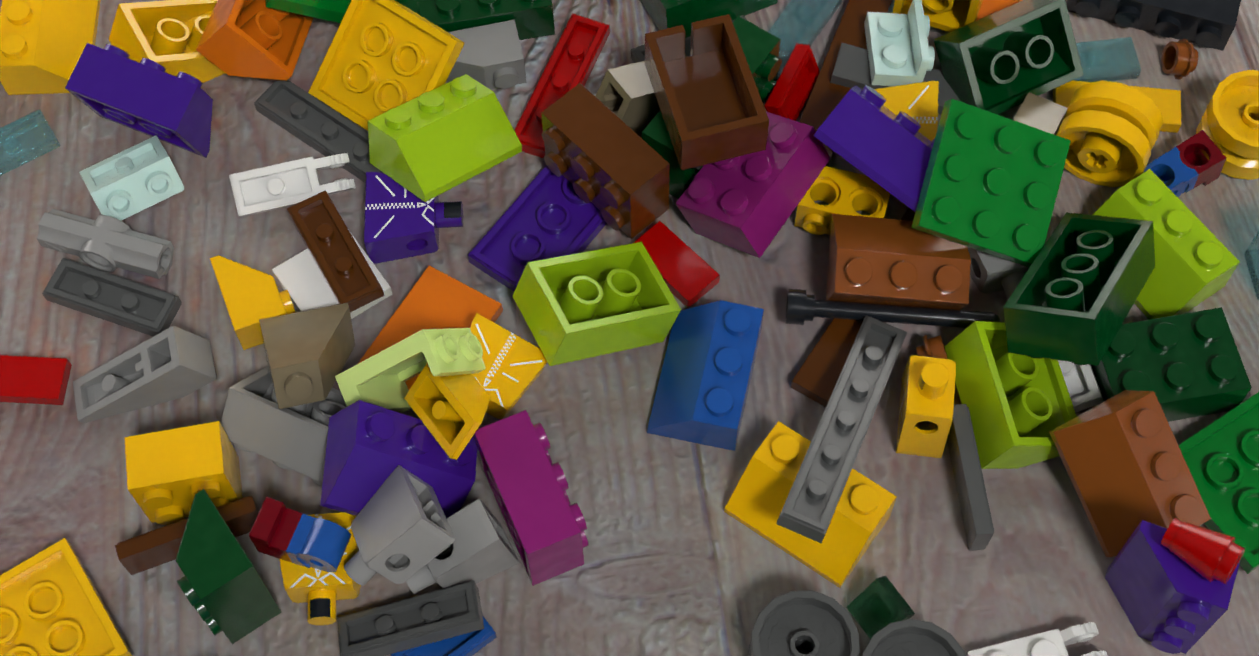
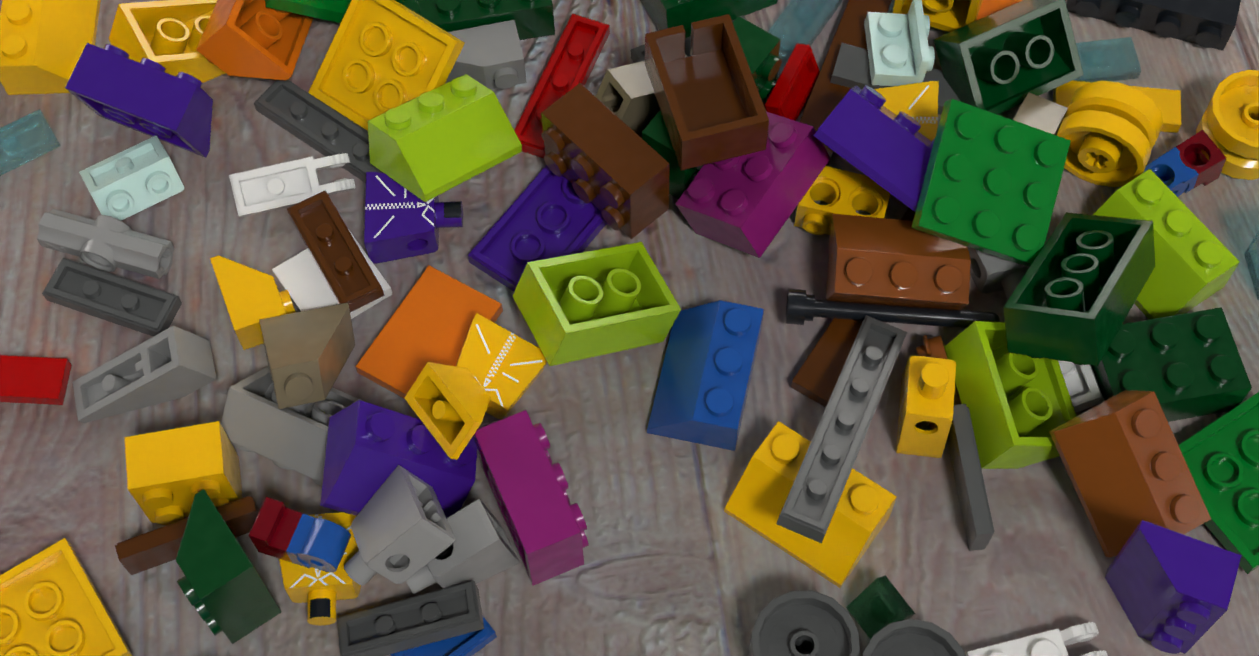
(383, 376): yellowish green panel -> none
(678, 264): red tile -> none
(1179, 58): dark orange plate -> none
(1204, 550): red cone -> none

